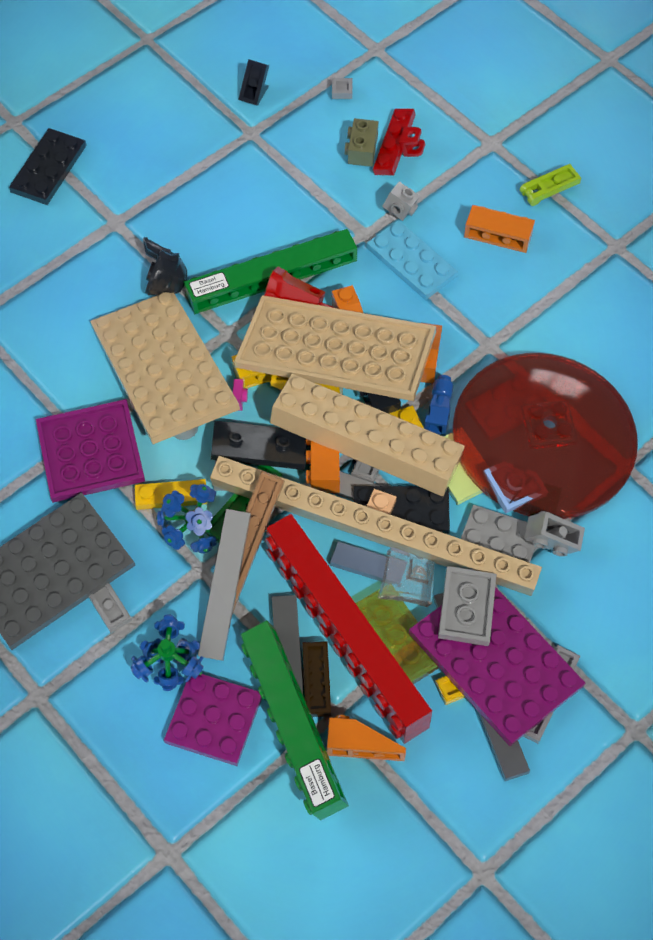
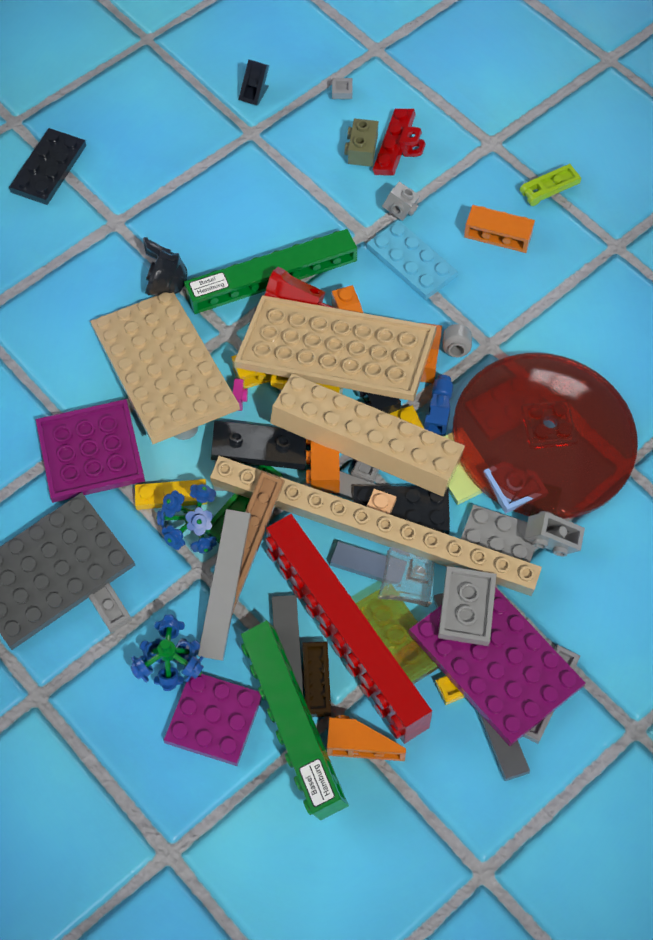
(457, 340): none -> light grey head

